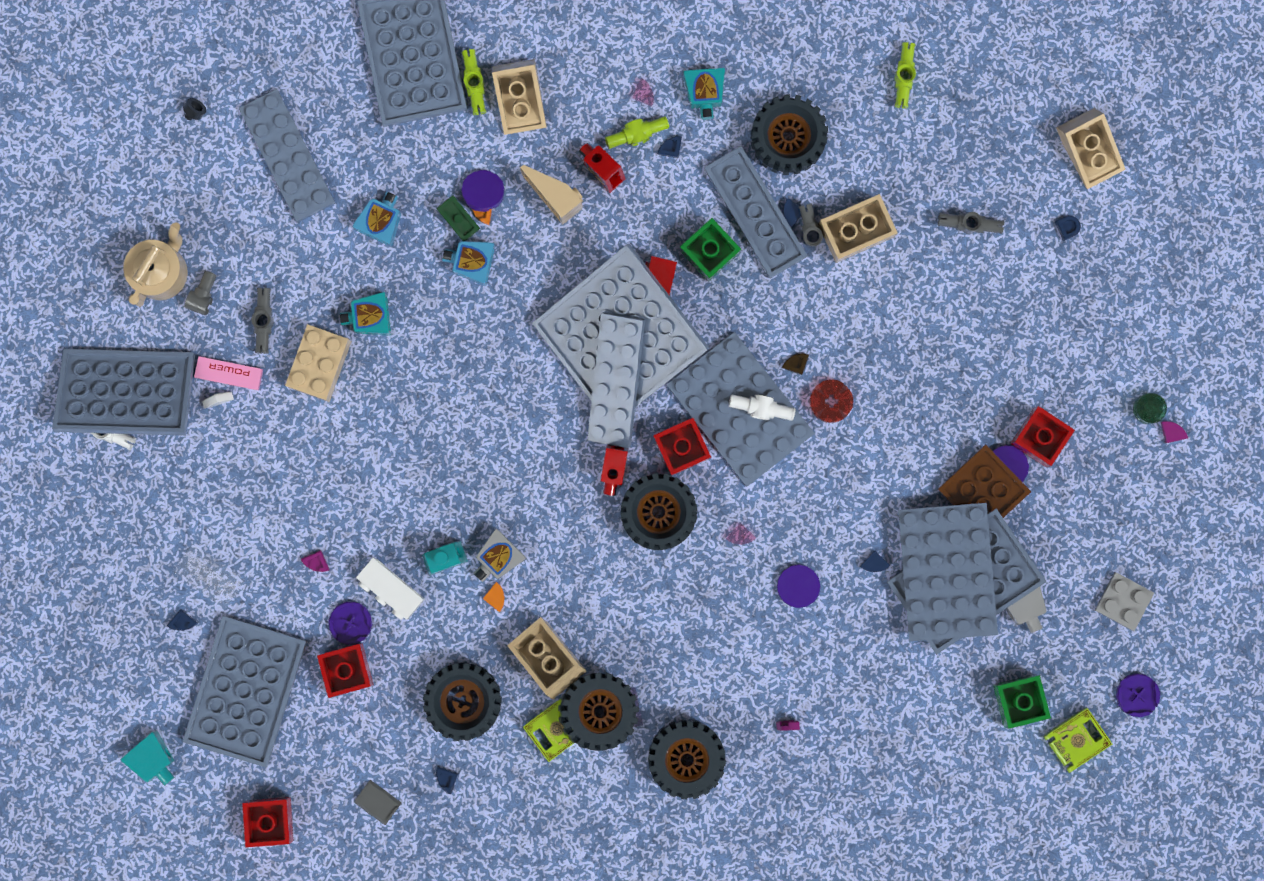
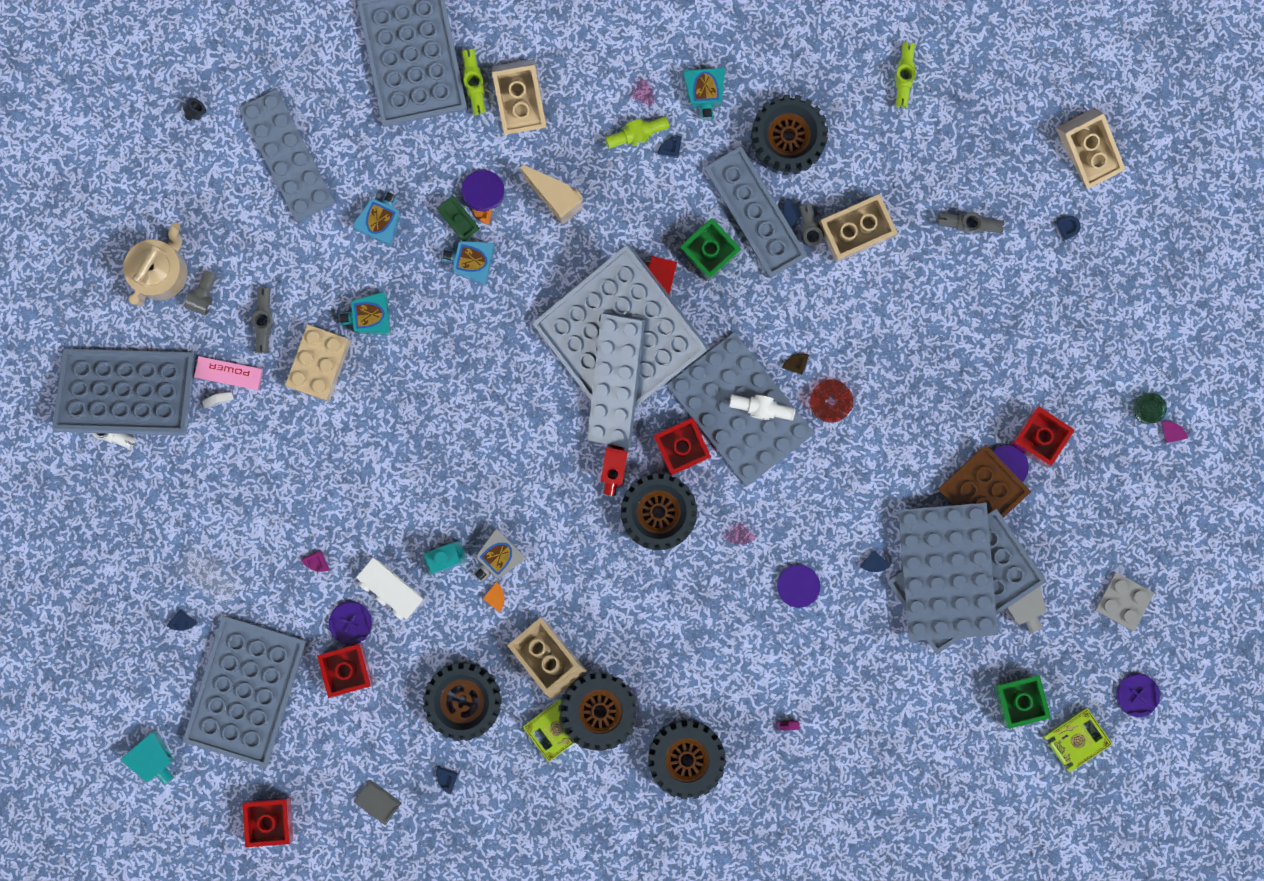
(602, 166): red torso -> none

